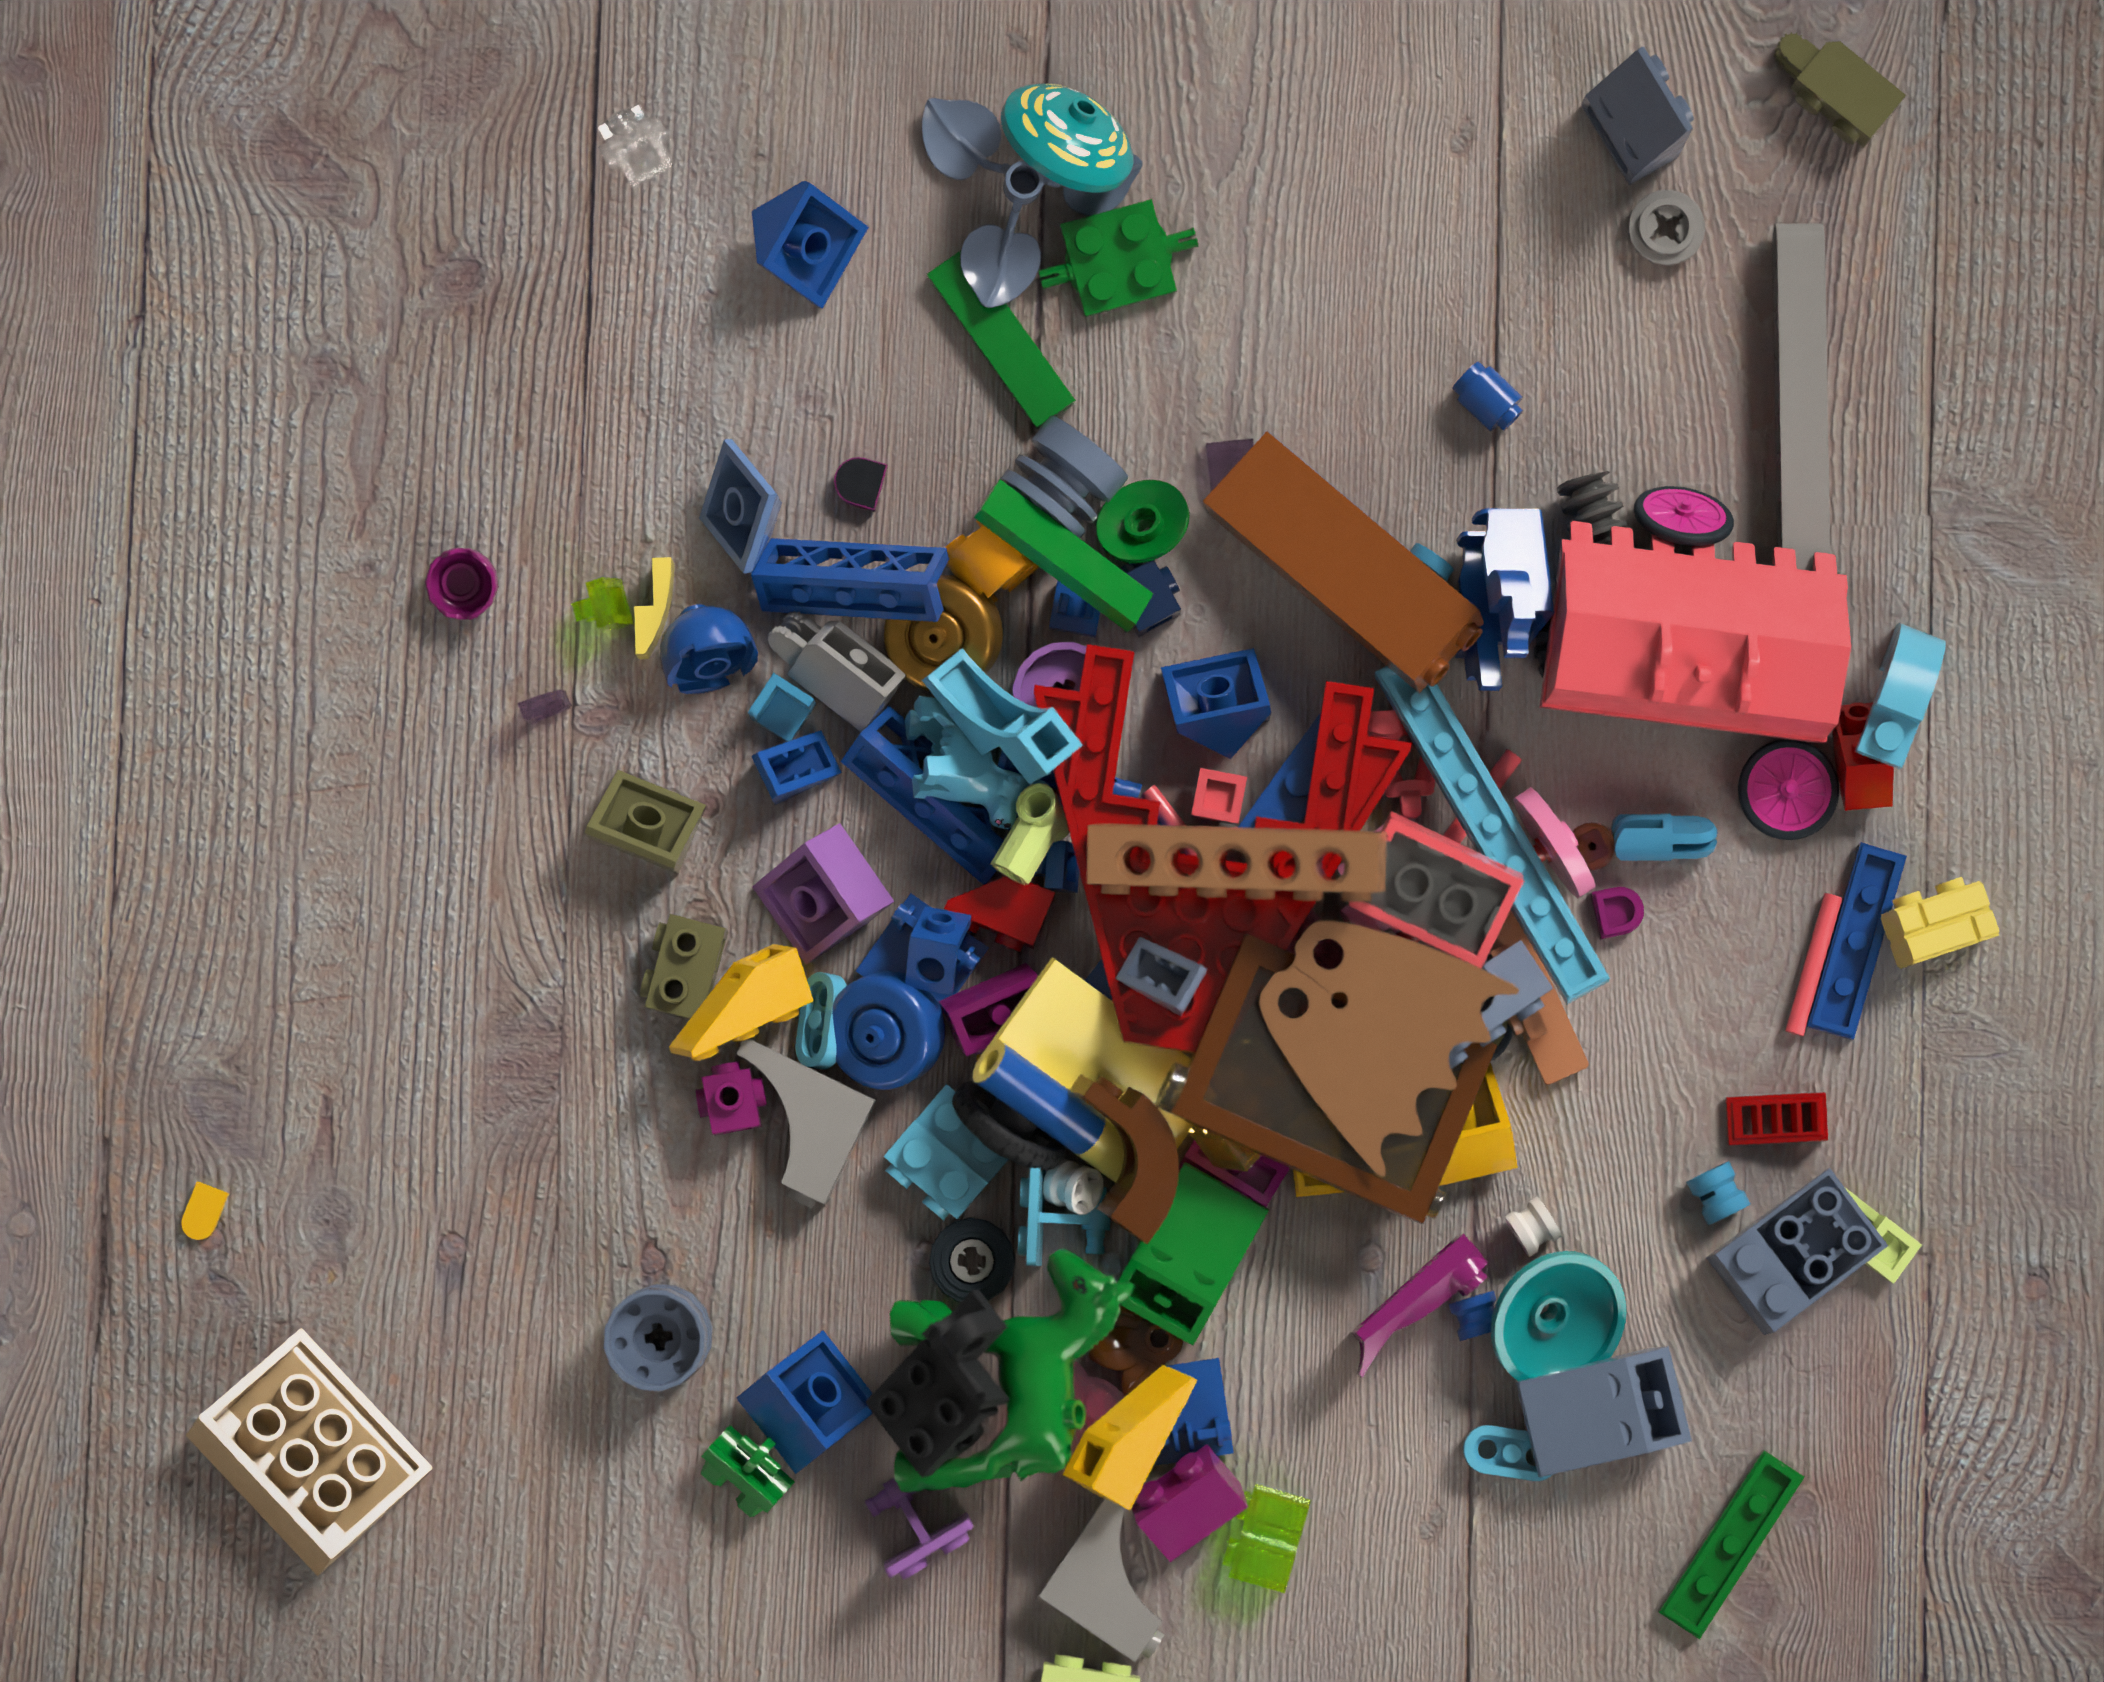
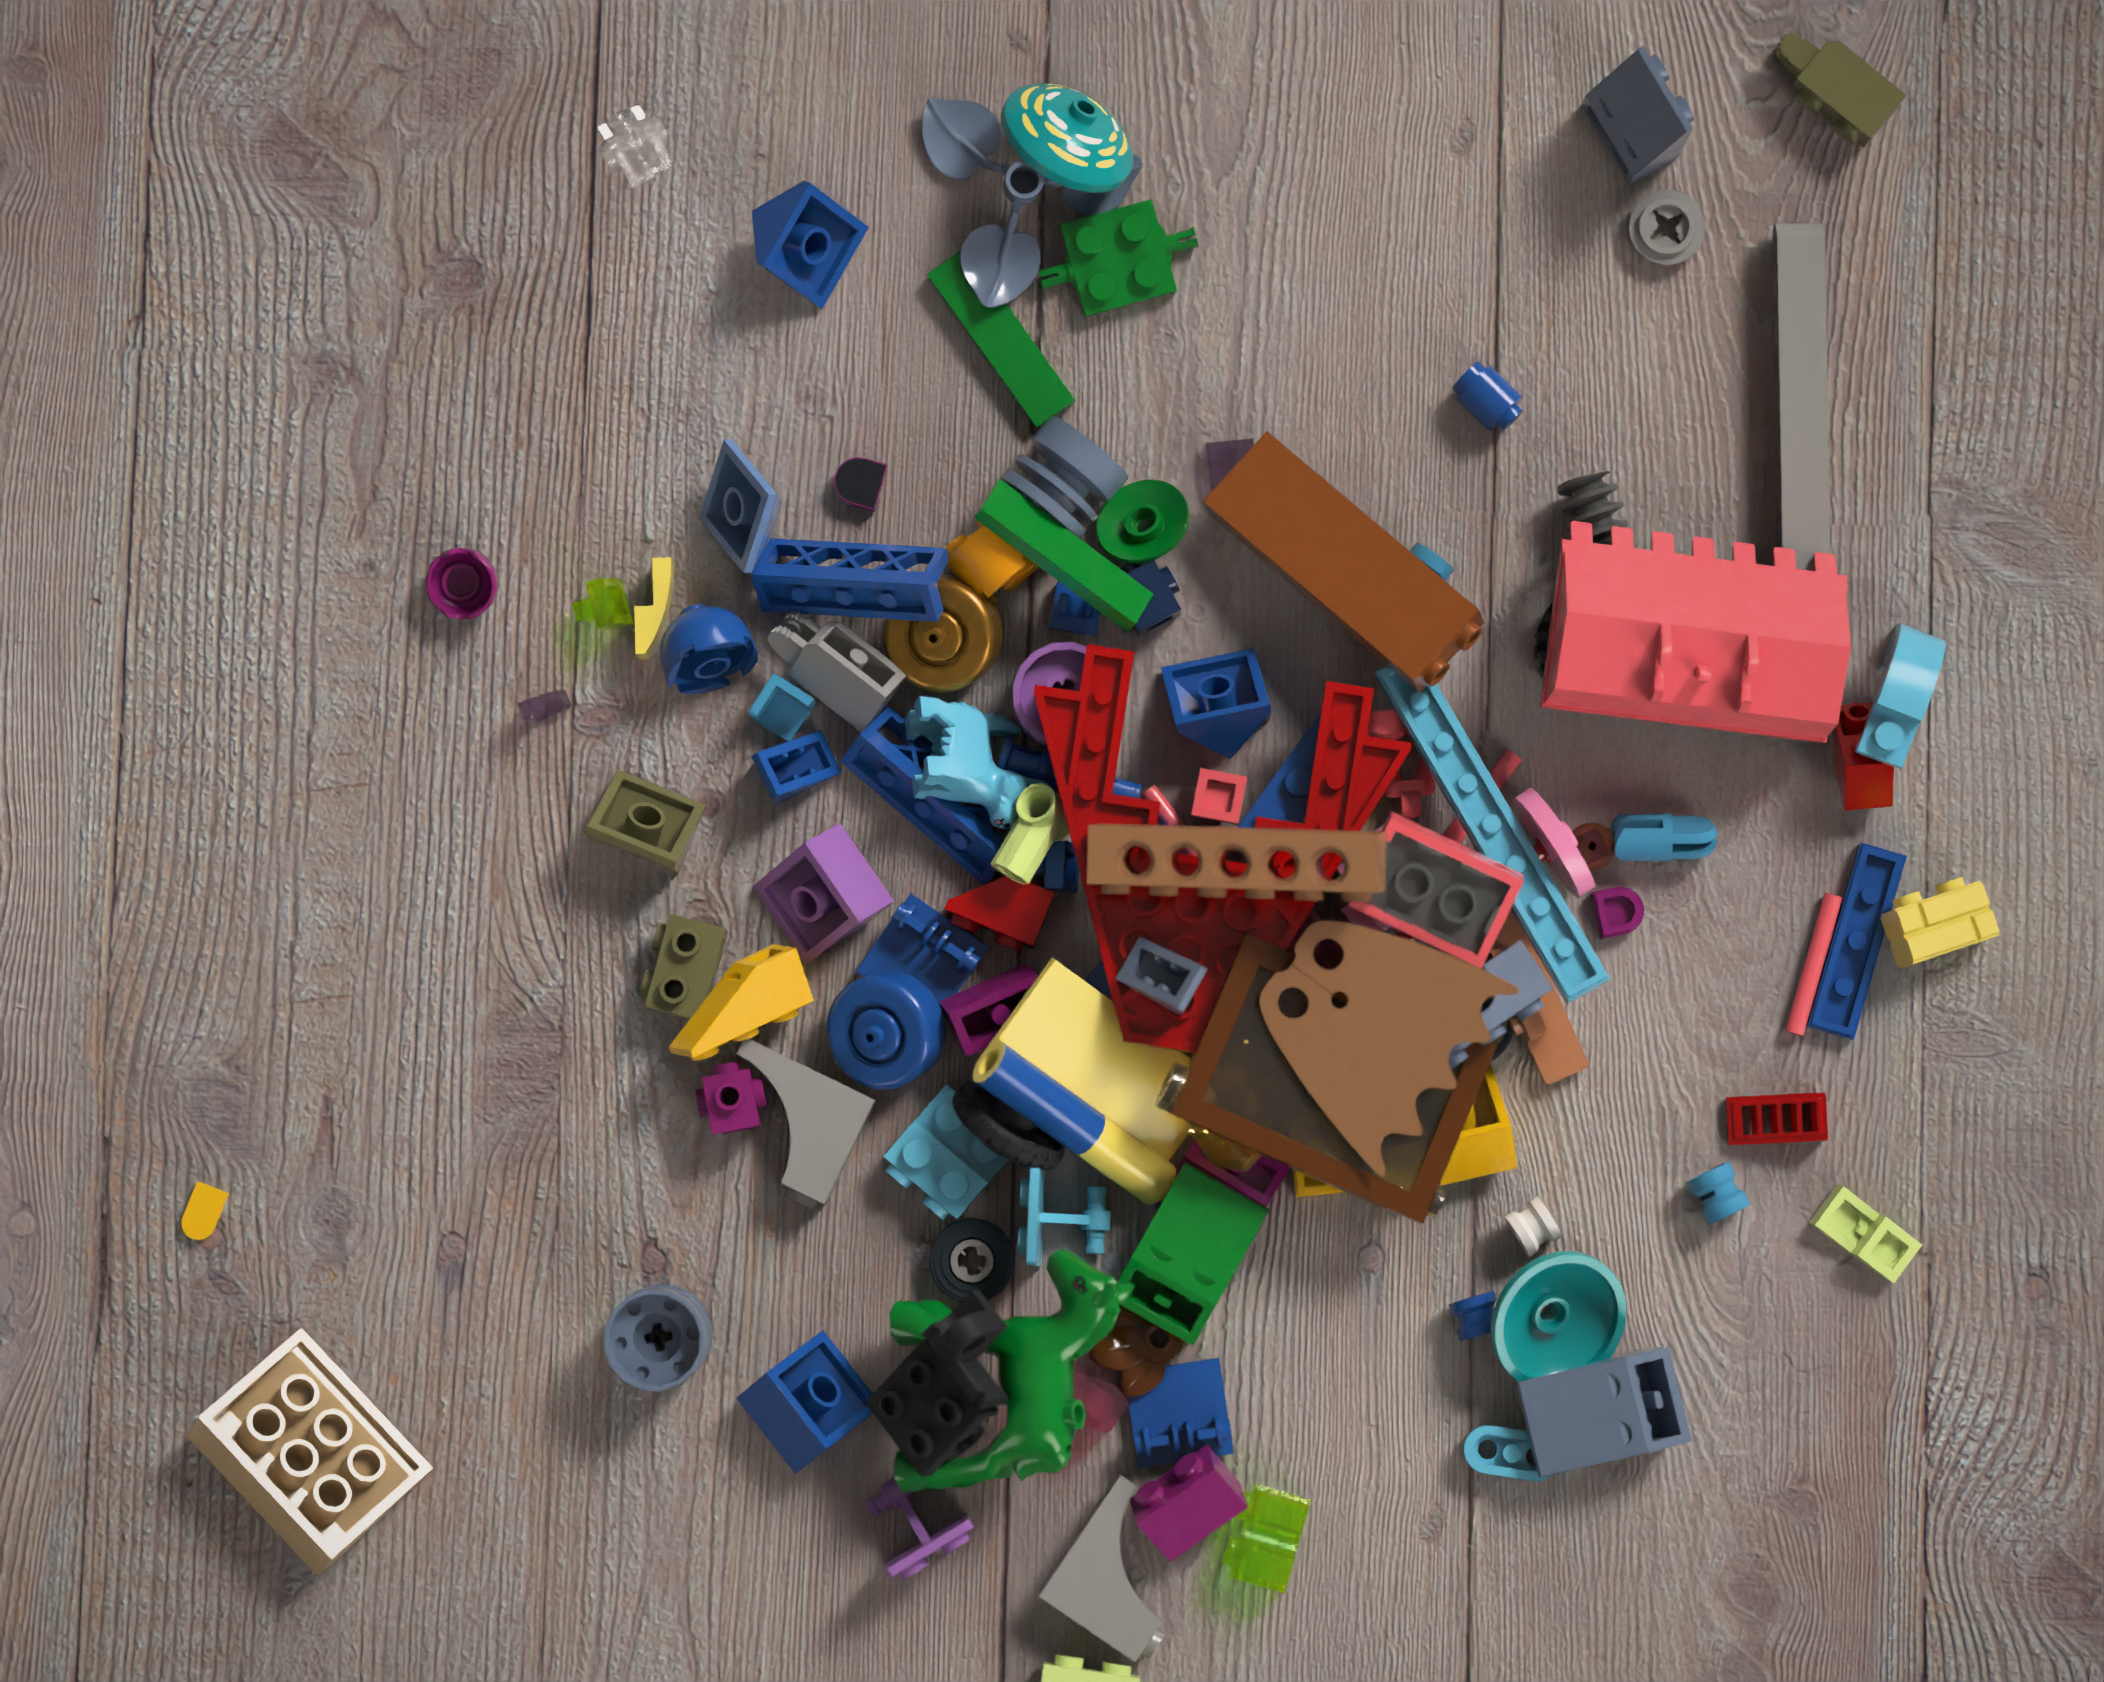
(748, 1469): green hips -> none
(815, 1030): medium azure plate -> none
(937, 937): blue bracket -> none
(991, 717): medium azure arch -> none
(1073, 1187): white wheel -> none
(1127, 1439): yellow slope -> none
(1150, 1162): reddish brown arch -> none
(1450, 1271): magenta slope -> none
(1509, 584): blue piece -> none
(1683, 516): dark pink wheel -> none
(1731, 1544): green tile -> none
(1788, 789): dark pink wheel -> none
(1797, 1252): sand blue slope -> none

